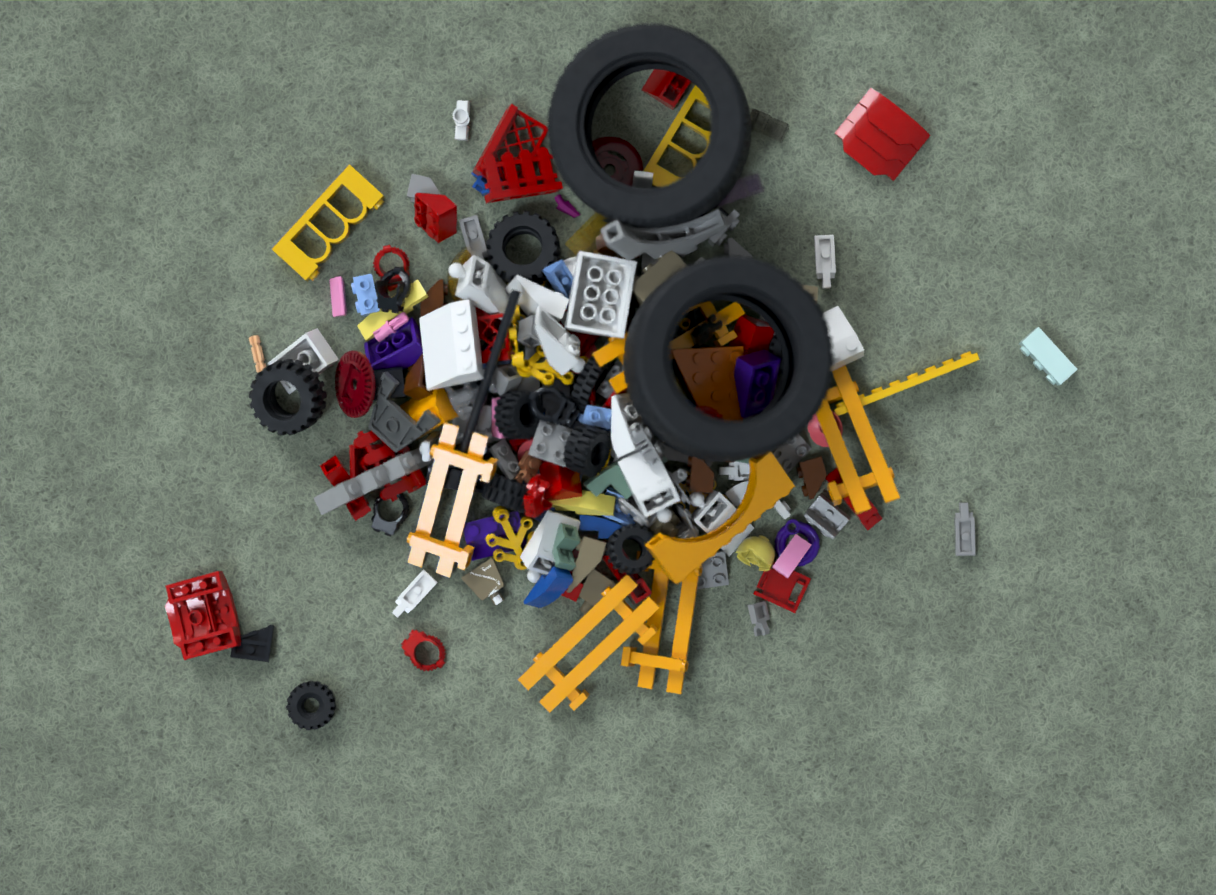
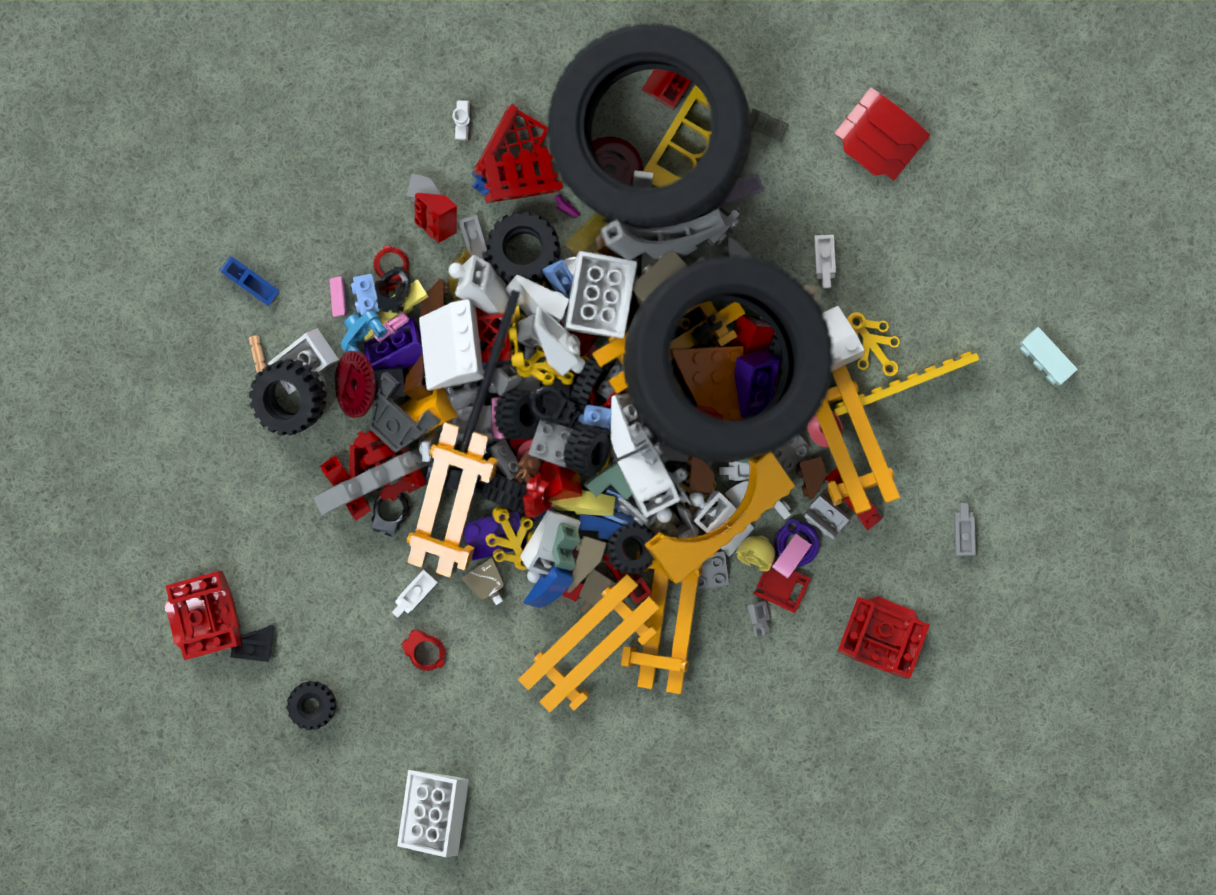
(249, 280): none -> blue slope
(357, 185): yellow fence -> none
(358, 329): none -> dark azure connector
(433, 813): none -> white slope
(870, 342): none -> yellow plant
(884, 636): none -> red slope

